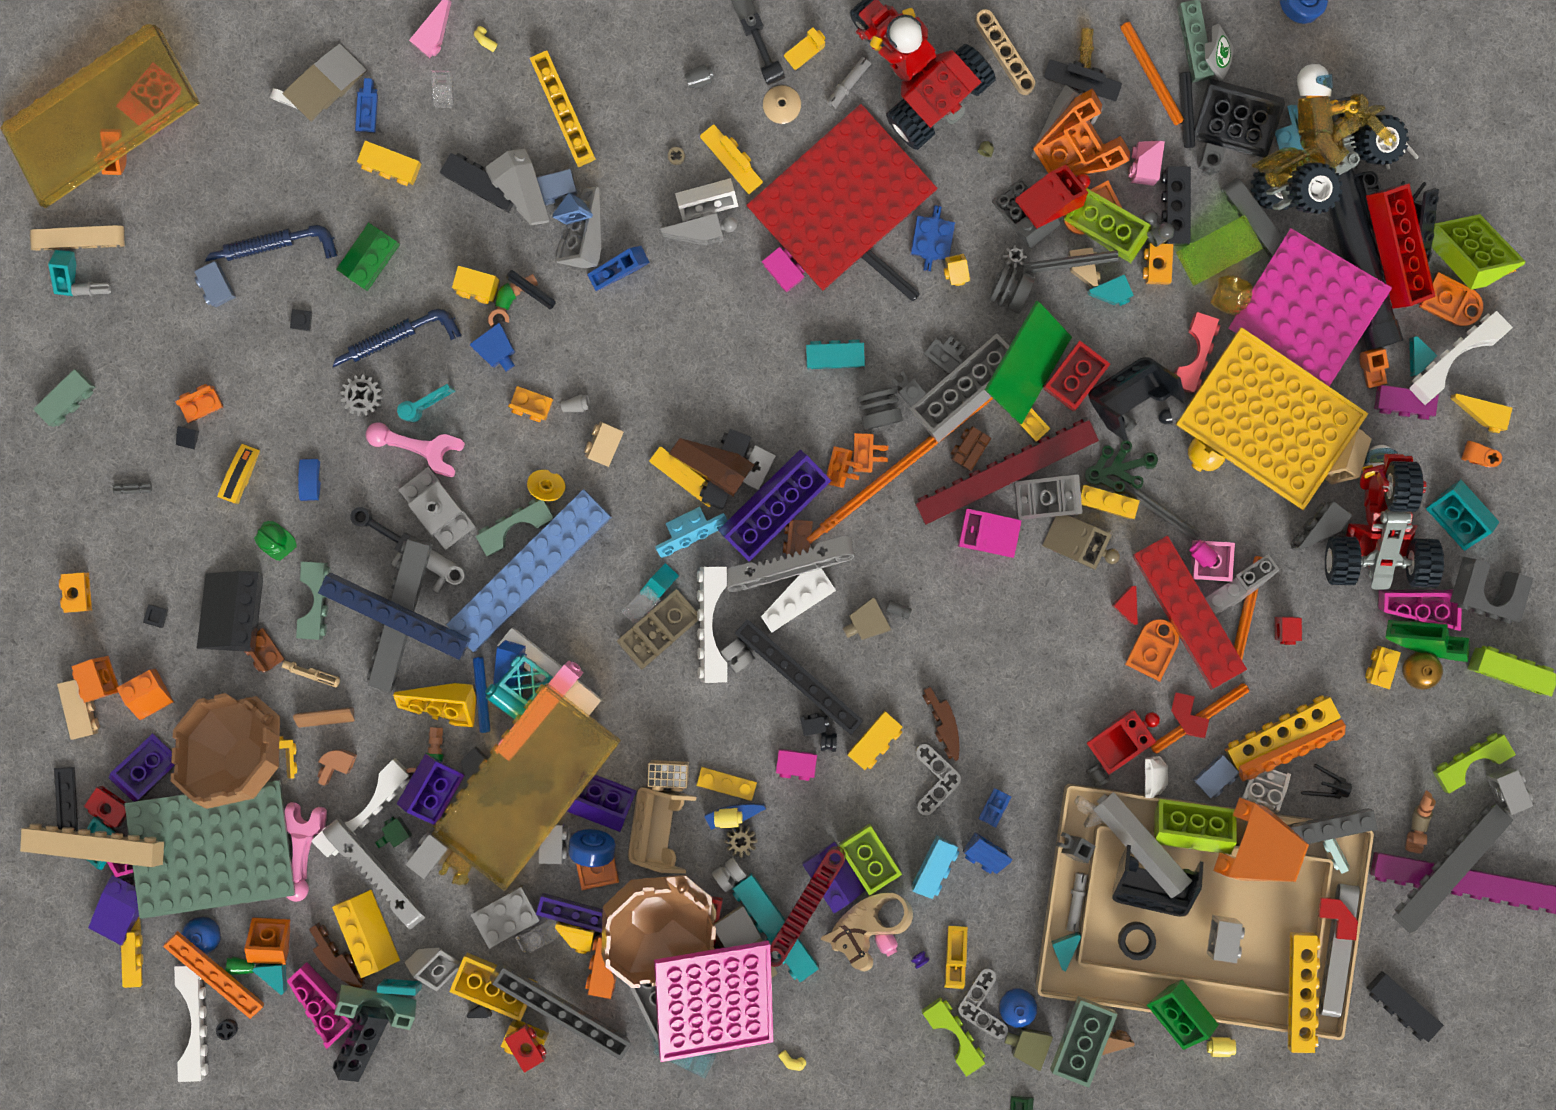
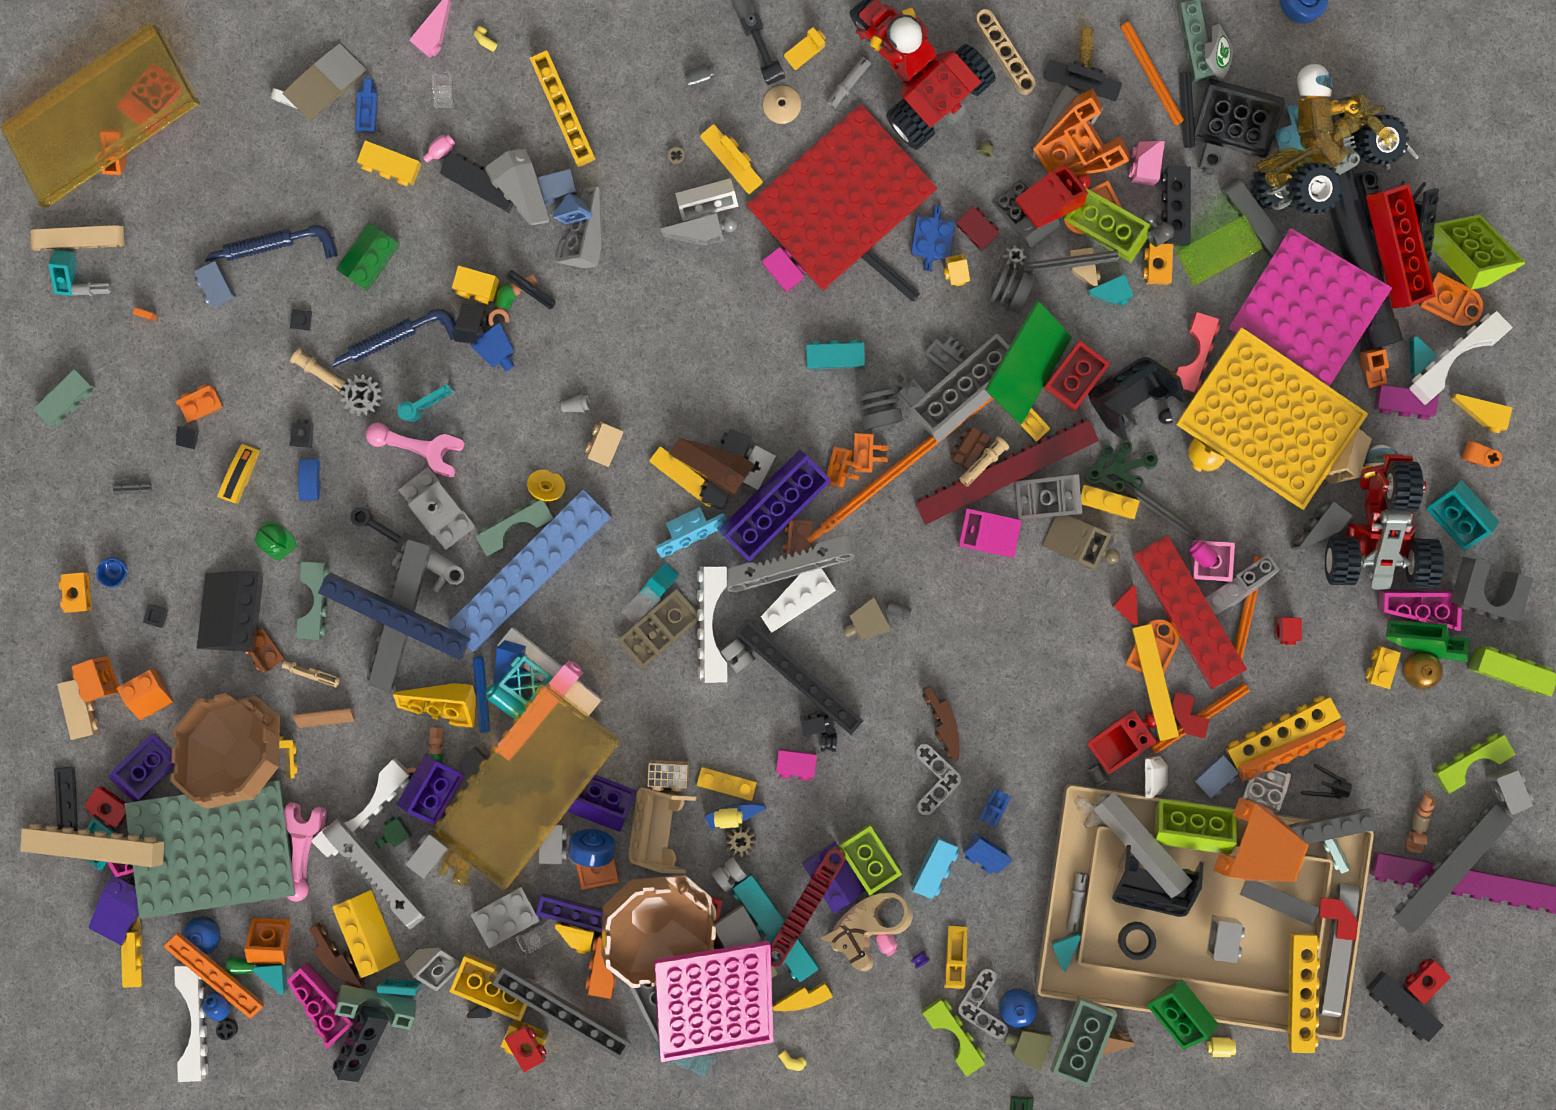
(111, 572): none -> blue hair
(145, 314): none -> orange tile
(216, 1006): none -> blue head
(307, 437): none -> black brick
(310, 365): none -> tan pin
(335, 760): nougat brick -> none
(439, 148): none -> bright pink plant
(470, 324): none -> black brick
(530, 403): light orange bracket -> none
(618, 267): blue slope -> none
(802, 998): none -> yellow slope
(875, 741): yellow brick -> none
(977, 228): none -> dark red brick
(989, 455): none -> tan pin
(1076, 848): dark grey brick -> none
(1155, 682): none -> yellow tile
(1232, 294): clear yellow piece -> none
(1280, 901): none -> dark grey tile
(1437, 979): none -> red brick

